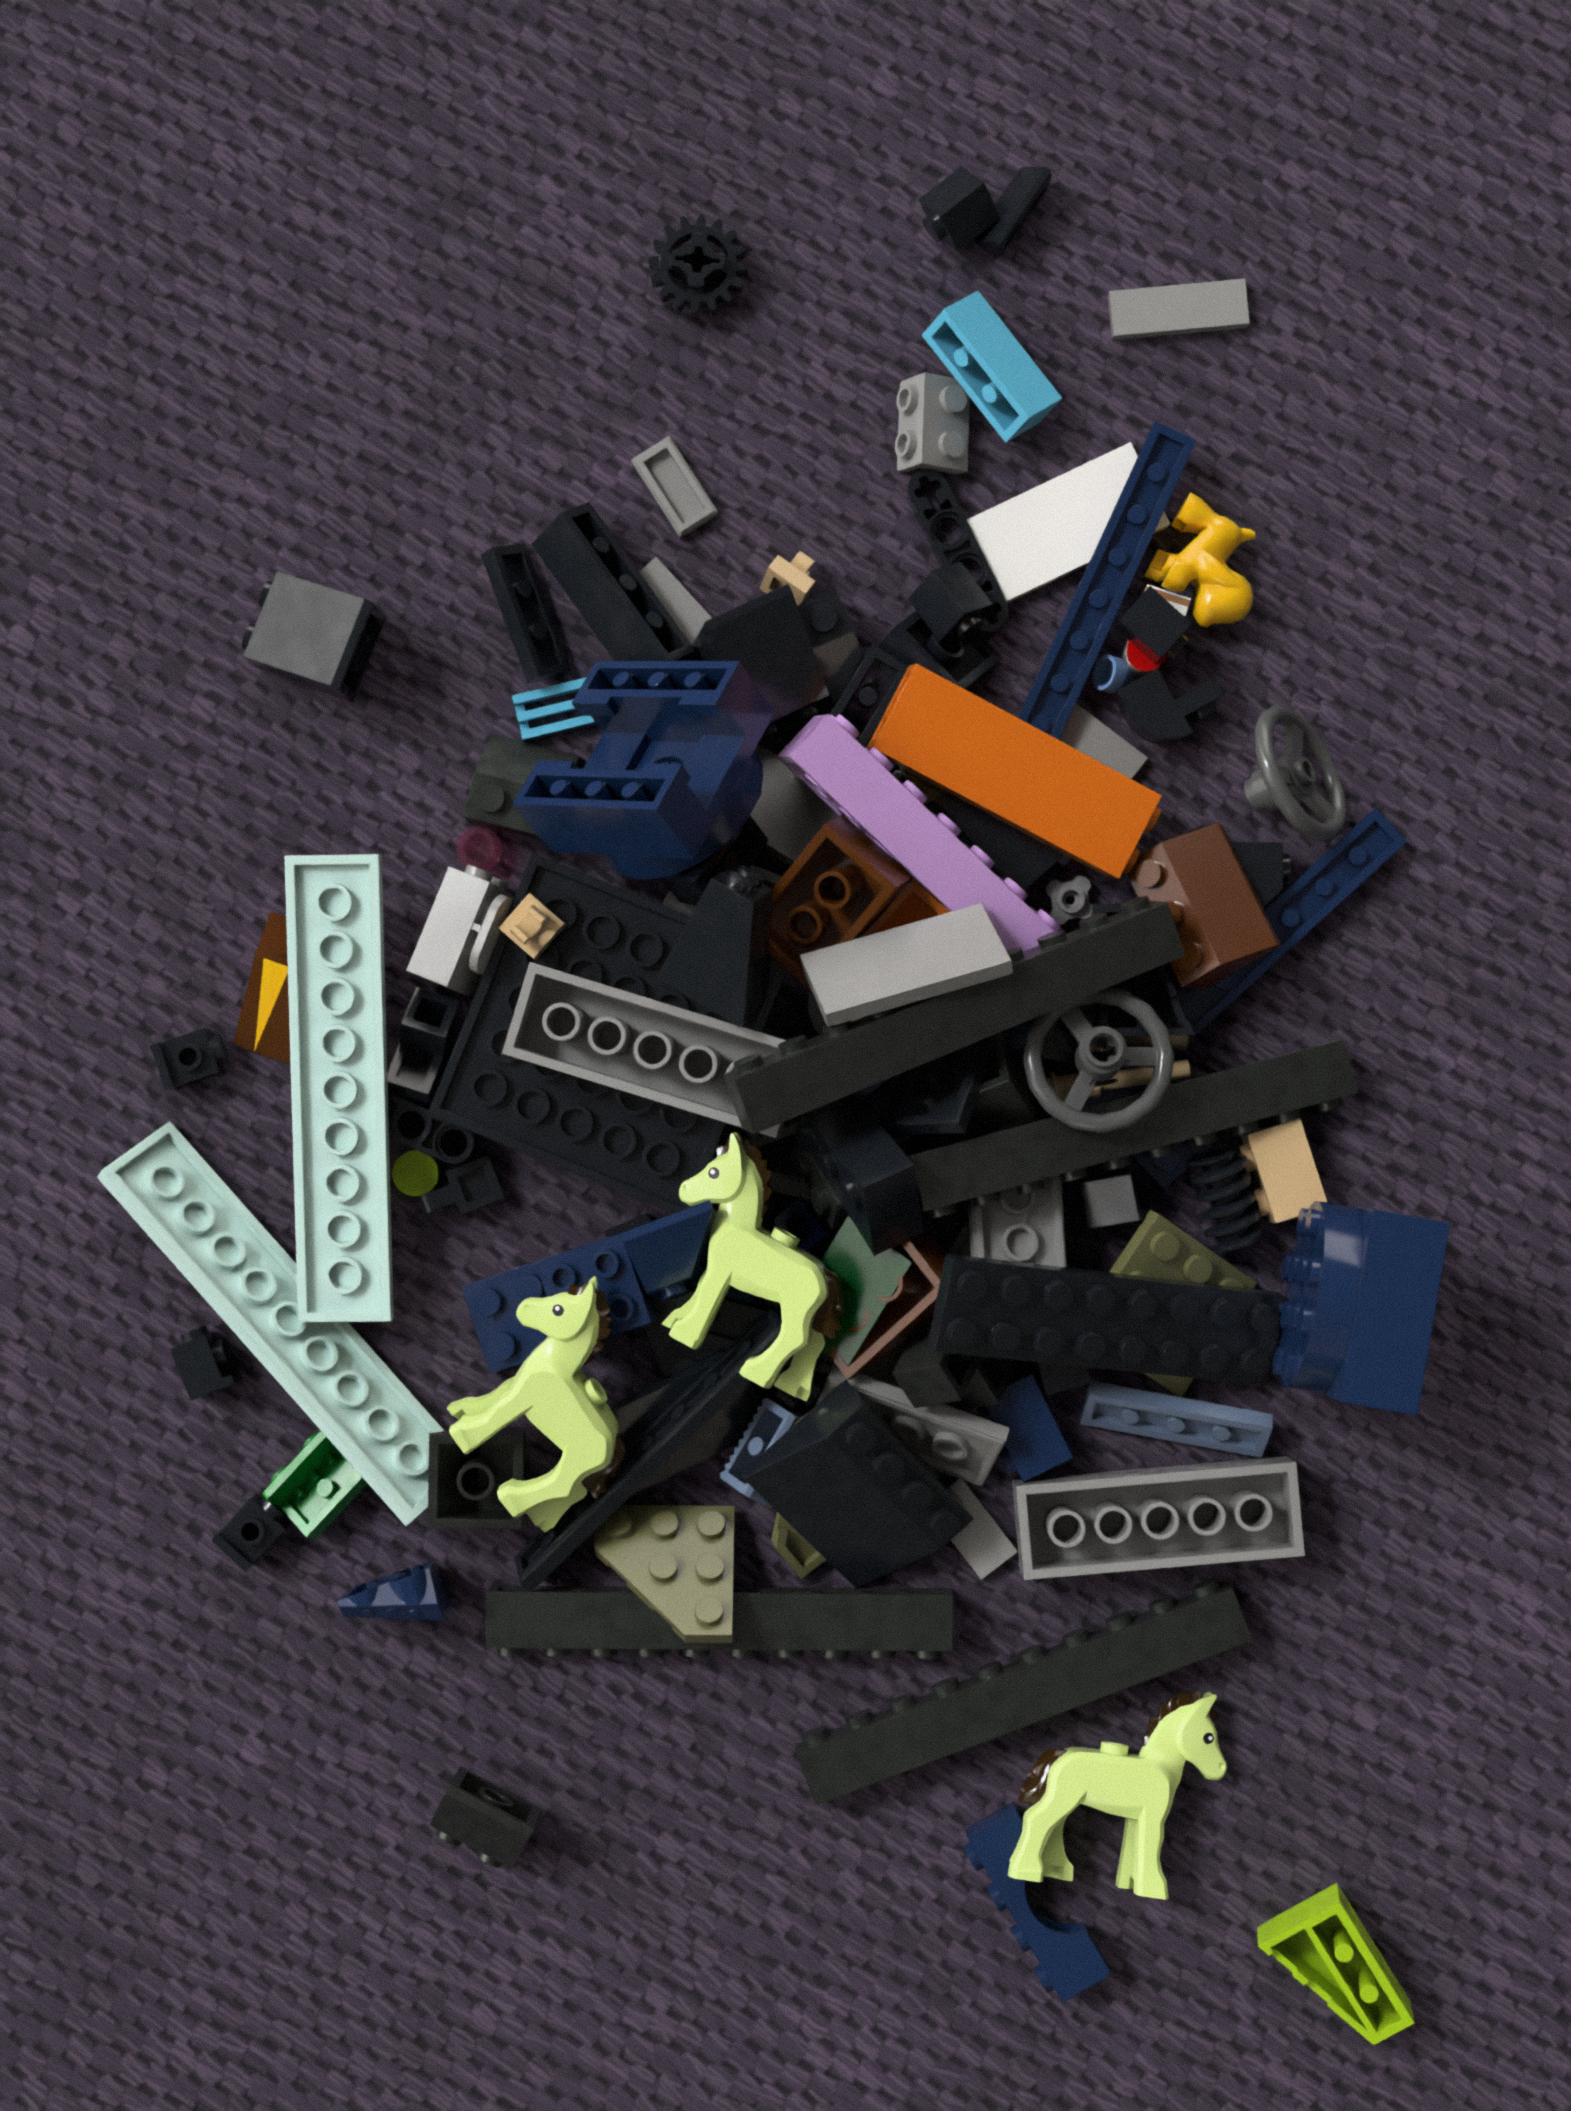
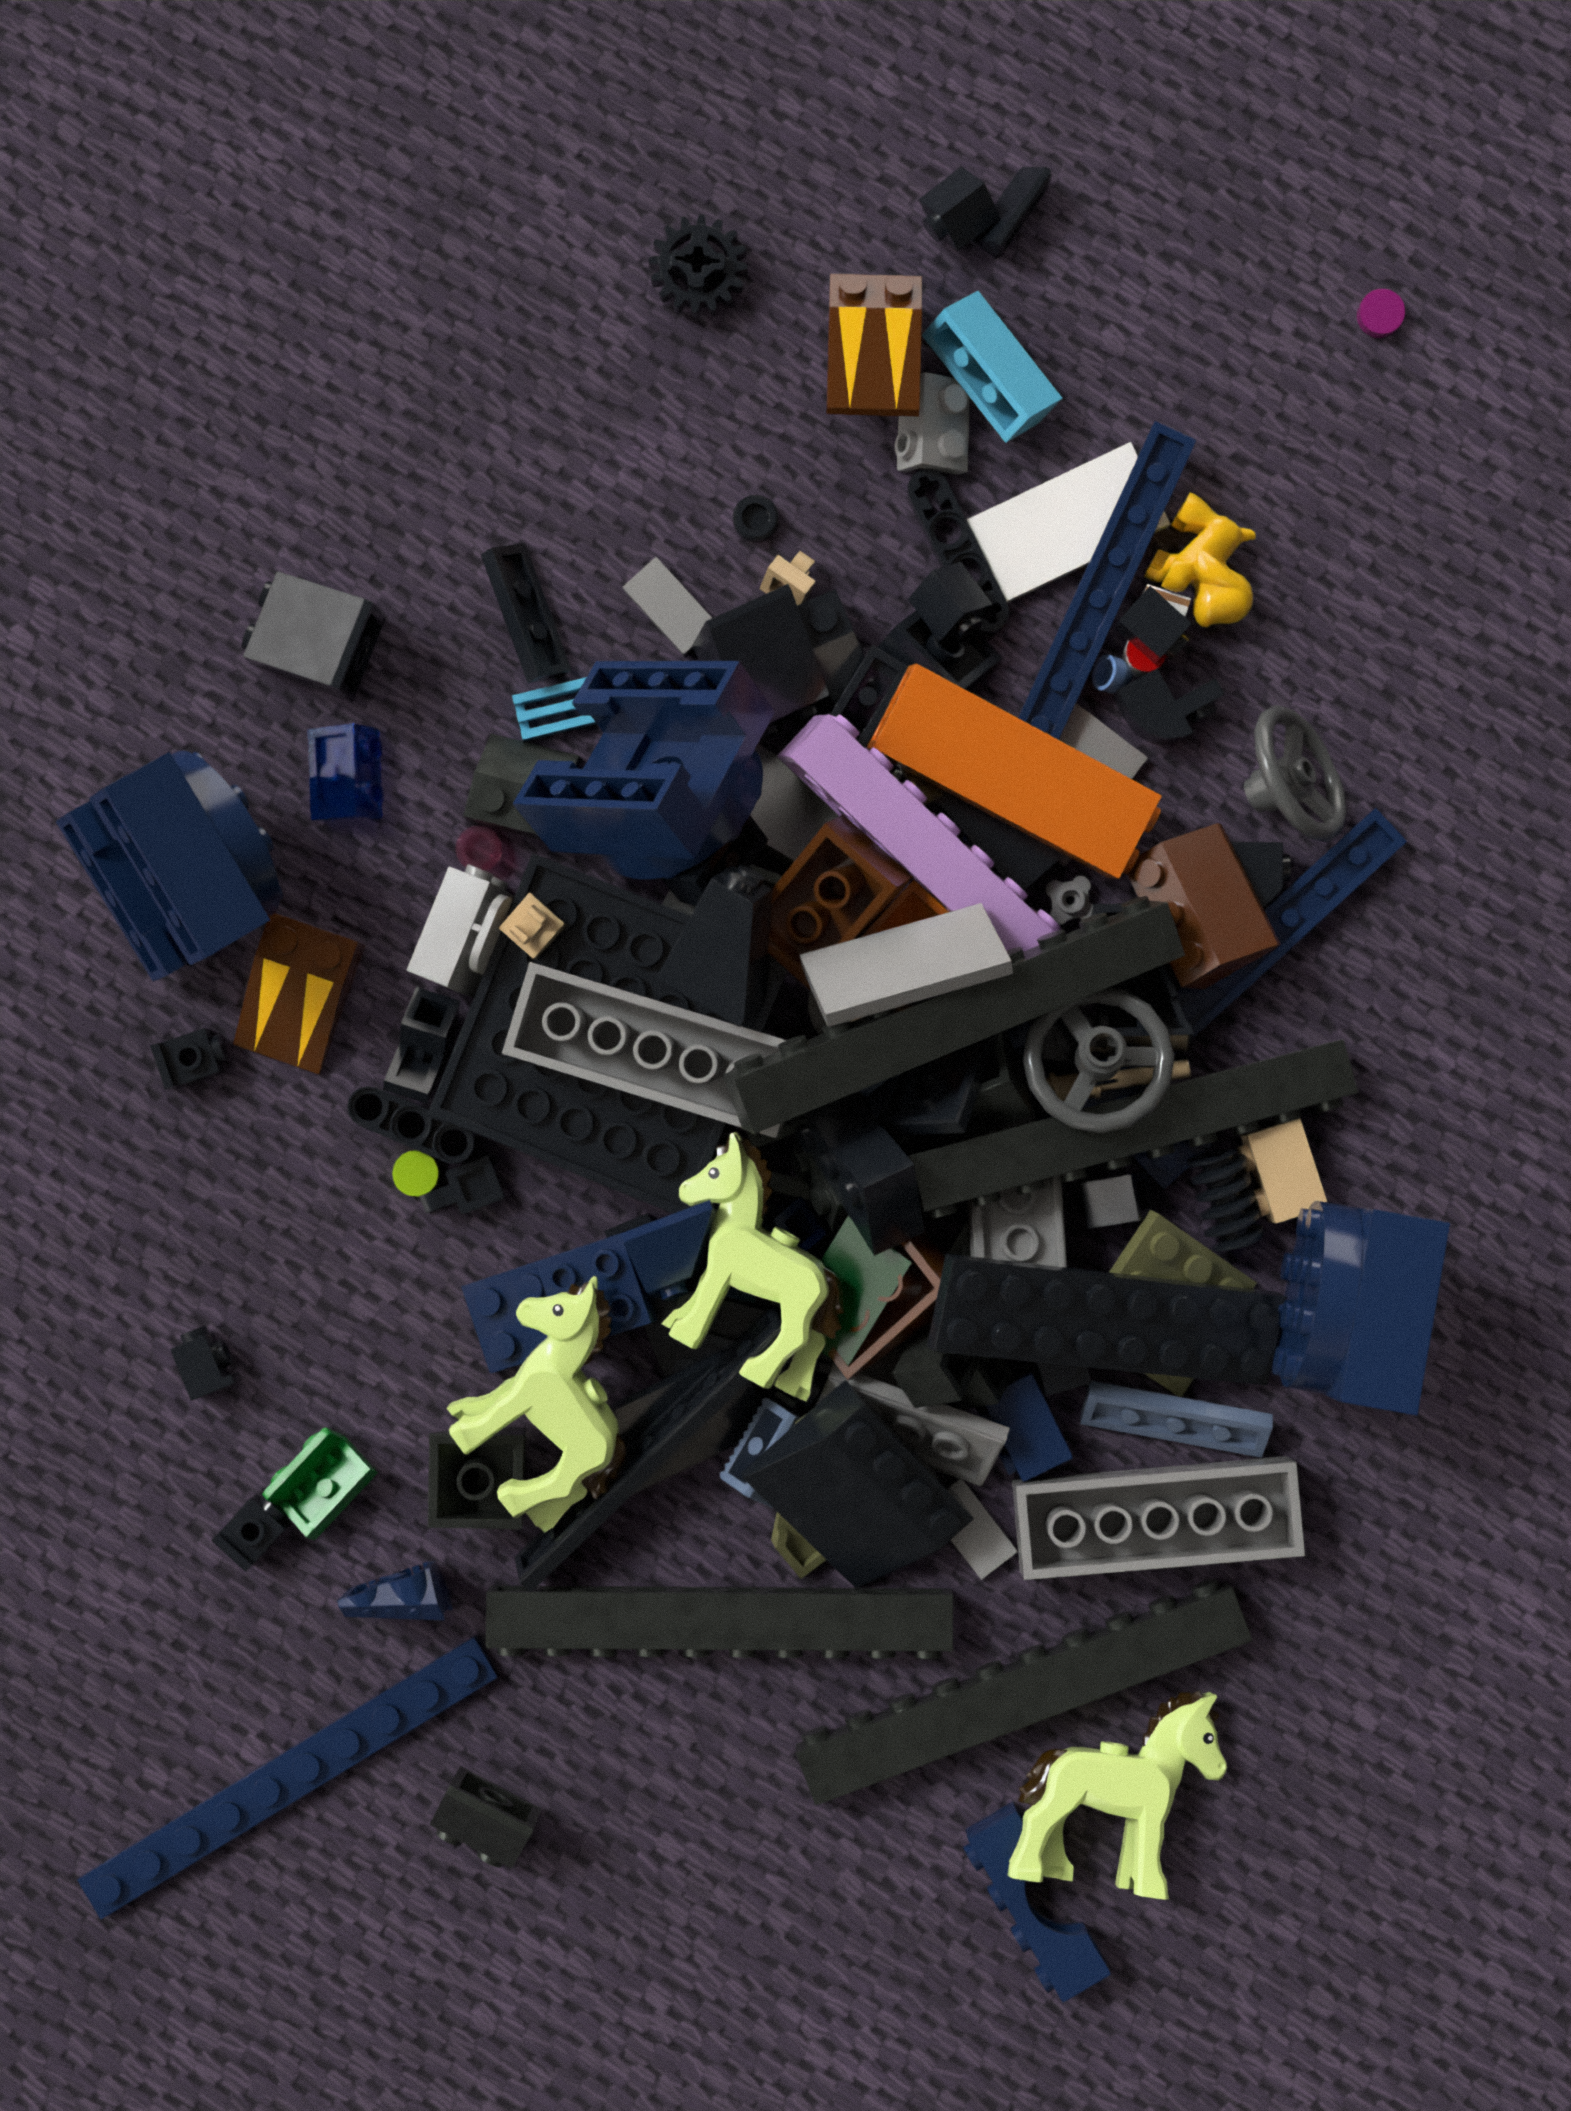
(176, 860): none -> dark blue piece
(255, 1293): light aqua plate -> none
(287, 1777): none -> dark blue plate
(339, 1087): light aqua plate -> none
(345, 772): none -> clear blue bracket
(609, 589): black brick -> none
(674, 487): light grey tile -> none
(676, 1564): olive plate -> none
(755, 518): none -> black tile
(874, 345): none -> reddish brown slope
(1178, 309): light grey tile -> none
(1339, 1961): lime wedge -> none
(1380, 313): none -> magenta tile

